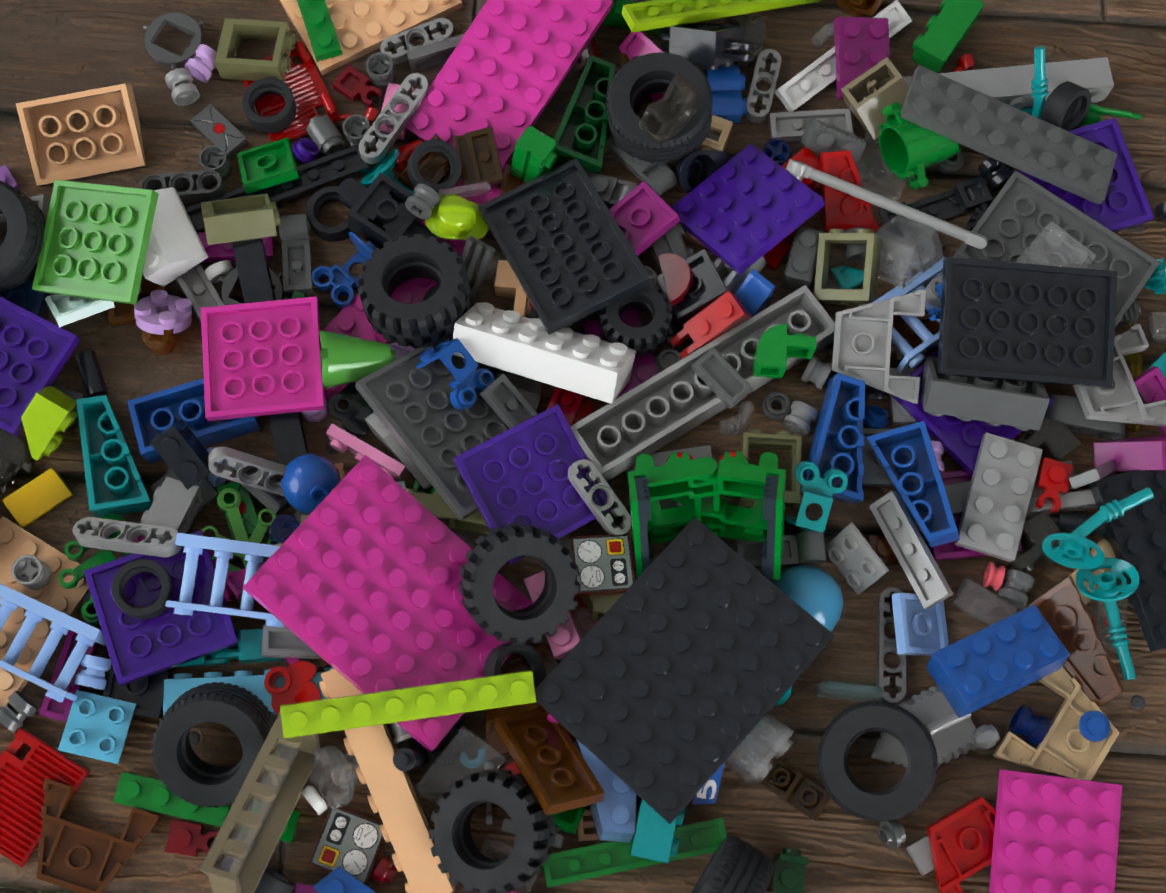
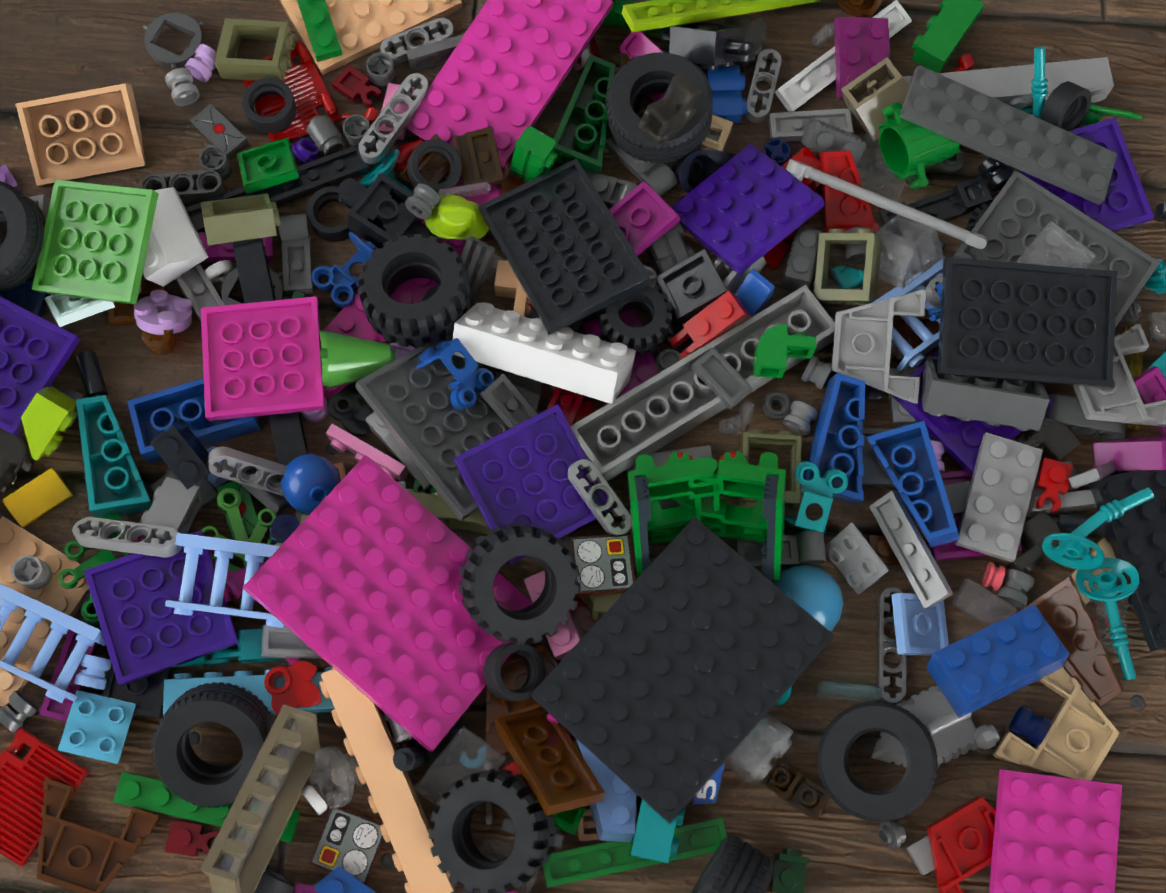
(131, 569): black tyre -> none
(384, 871): dark red plate -> none
(407, 704): lime plate -> none
(676, 275): tile -> none
(875, 417): blue plate -> none
(1094, 726): blue plate -> none

